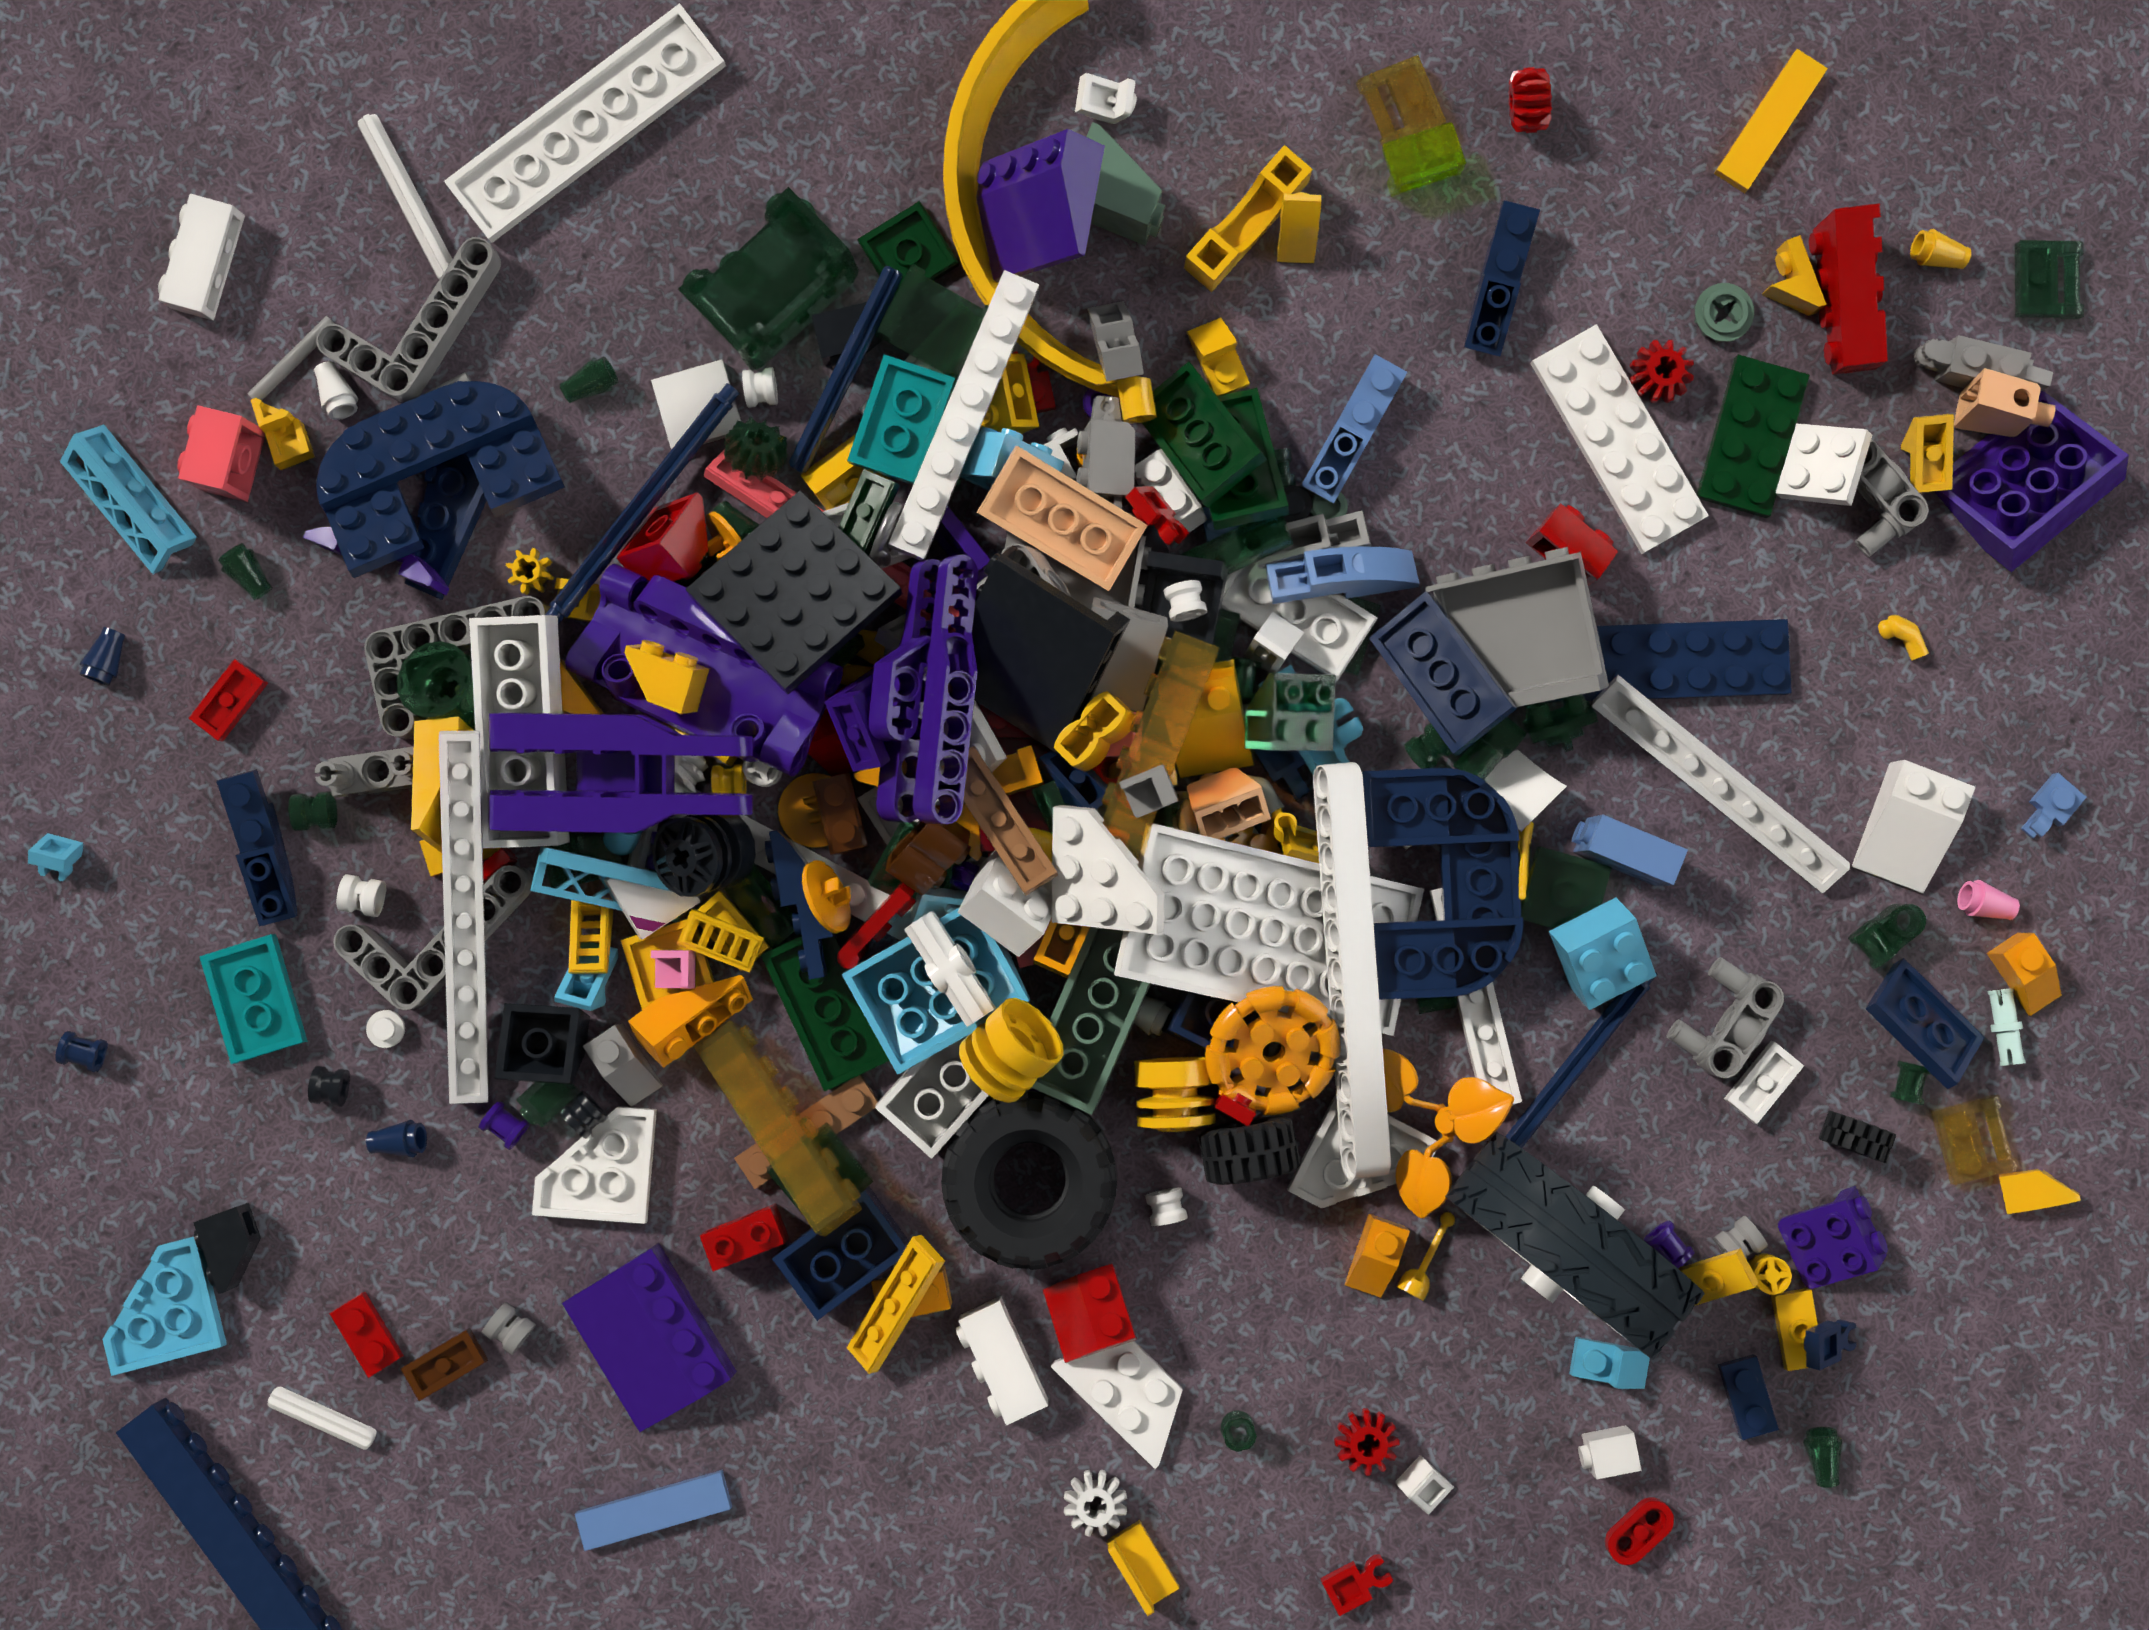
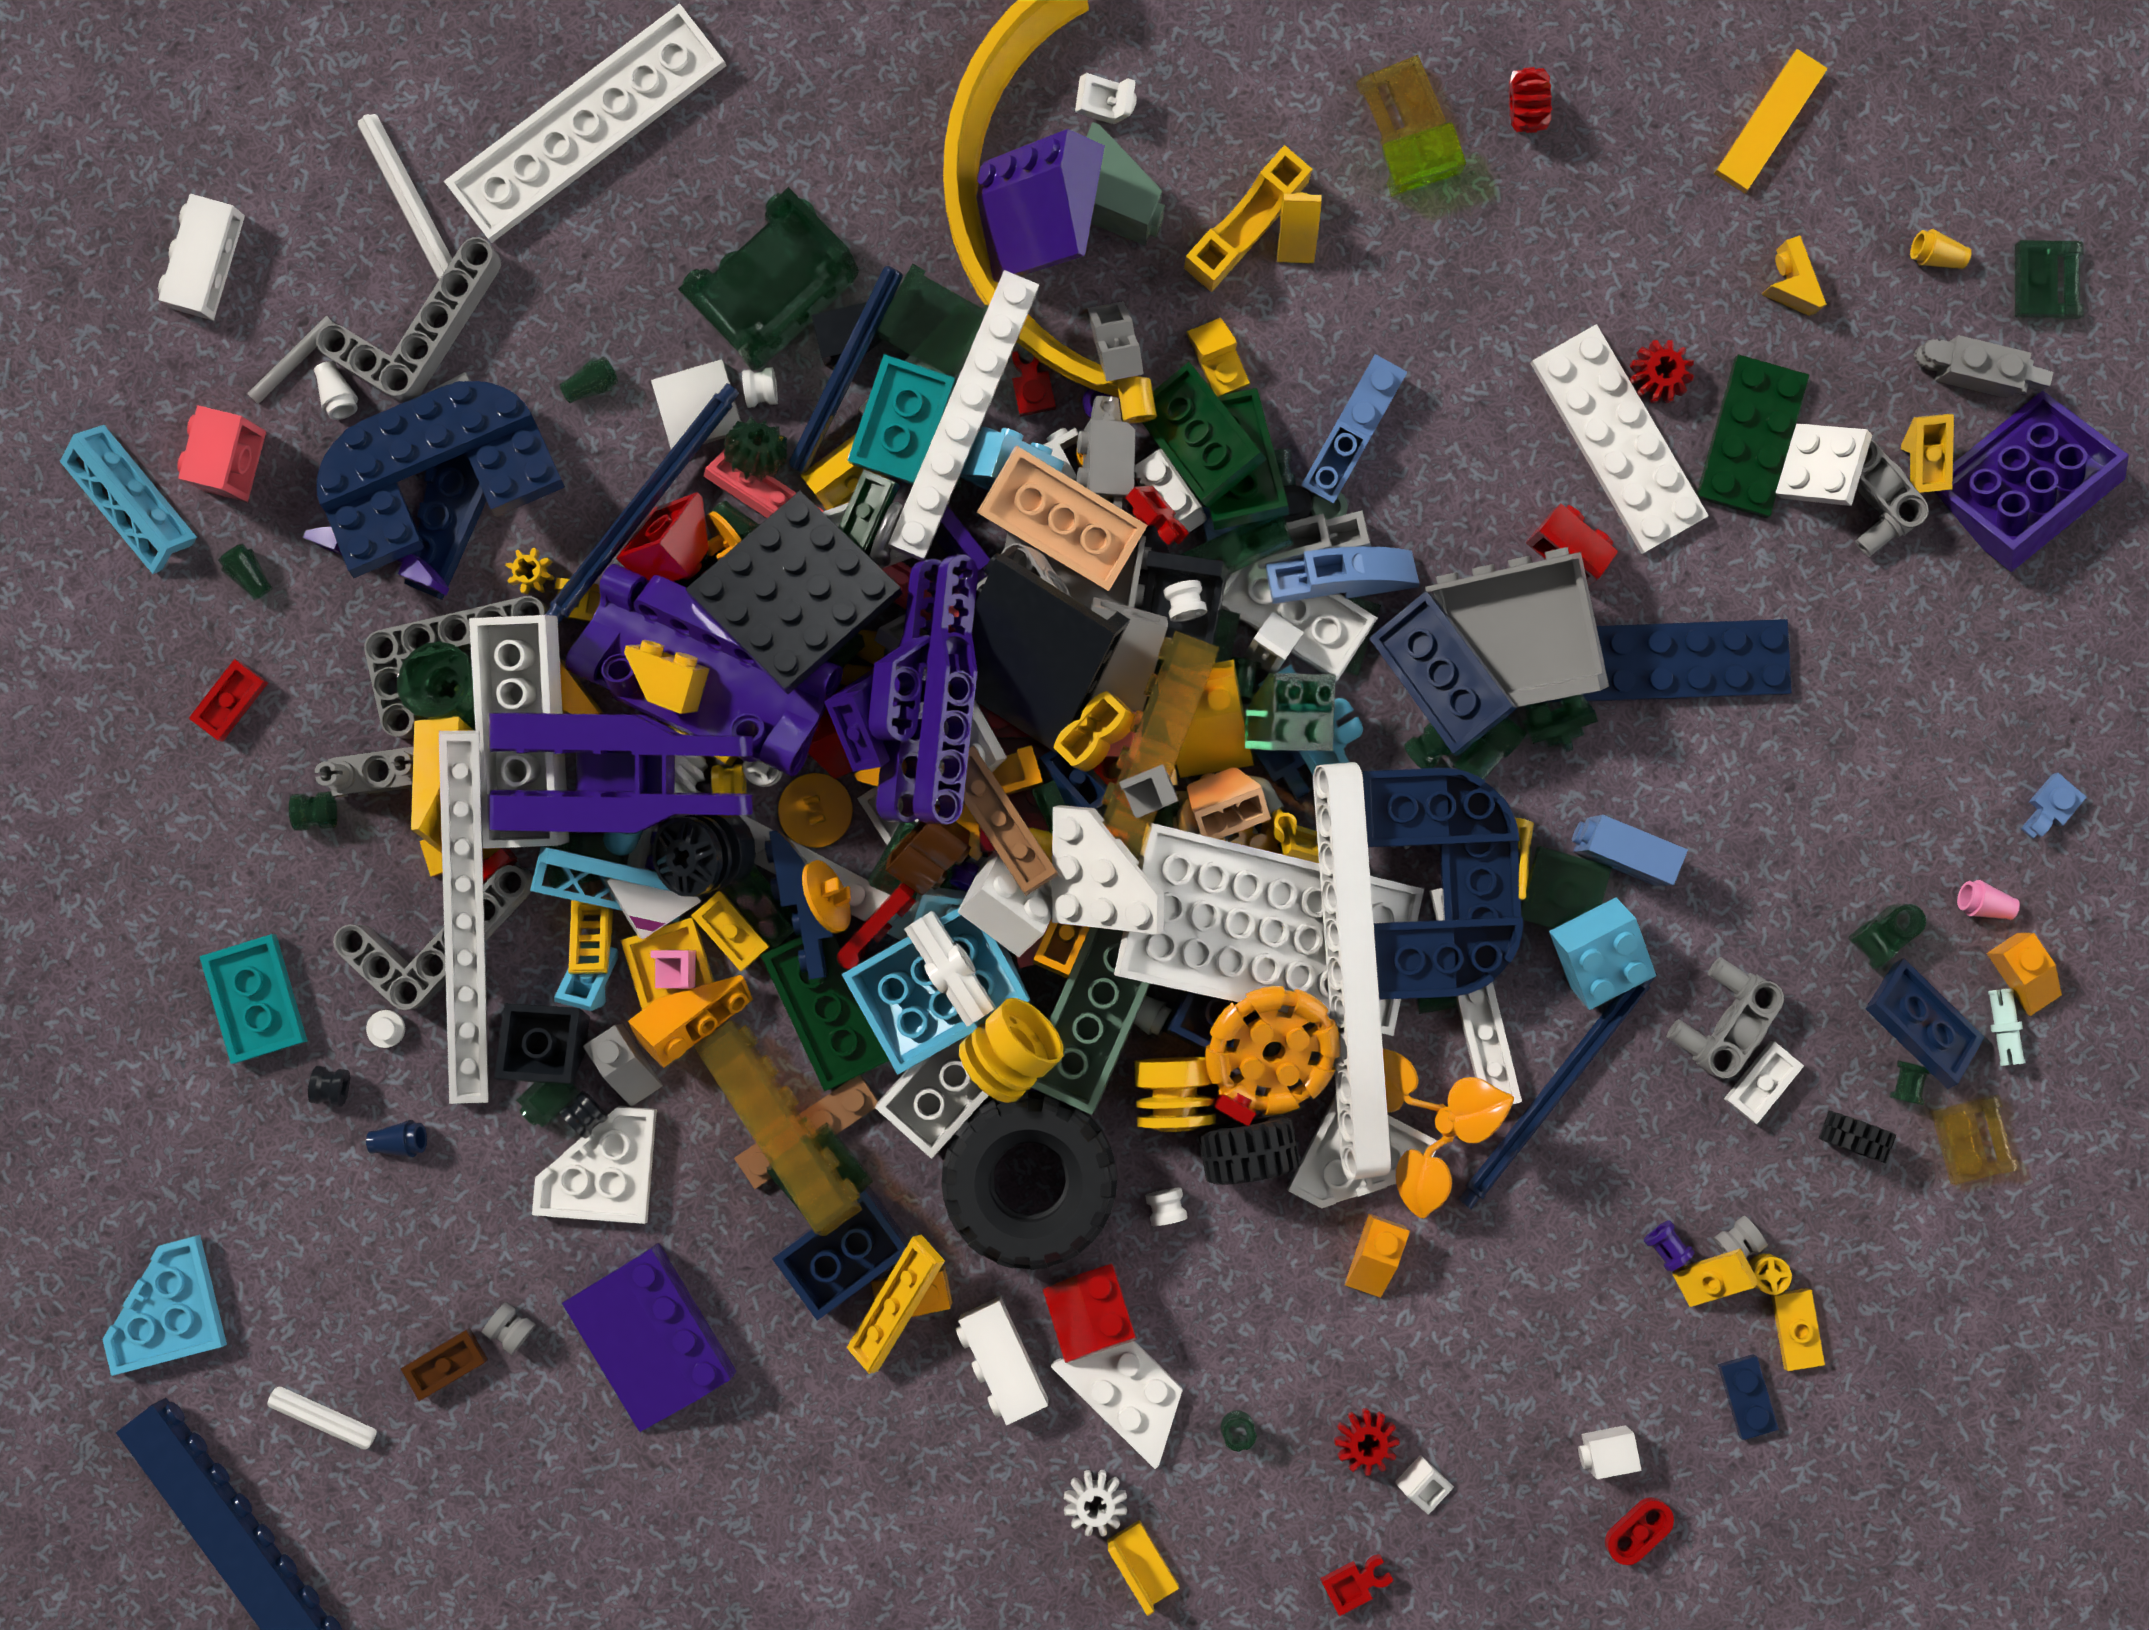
(55, 854): medium azure tile -> none
(81, 1051): dark blue bush -> none
(103, 658): dark blue cone -> none
(228, 1245): black slope -> none
(261, 847): dark blue slope -> none
(284, 435): yellow slope -> none
(361, 895): white wheel -> none
(366, 1334): red plate -> none
(504, 1125): dark purple bush -> none
(653, 1510): medium blue tile -> none
(691, 926): yellow slope -> none
(744, 1237): red brick -> none
(840, 814): reddish brown brick -> none
(908, 240): dark green tile -> none
(1013, 399): yellow brick -> none
(1416, 1280): yellow hinge -> none
(1501, 278): dark blue slope -> none
(1524, 787): white sticker -> none
(1575, 1244): black wheel -> none
(1609, 1363): medium azure slope -> none
(1720, 784): white plate -> none
(1722, 295): sand green gear -> none
(1824, 1454): clear green cone -> none
(1825, 1342): dark blue plate -> none
(1834, 1240): dark purple bracket -> none
(1851, 289): red wedge -> none
(1907, 632): yellow arm -> none
(1912, 824): white slope -> none
(2001, 405): light nougat torso -> none
(2034, 1191): yellow slope -> none

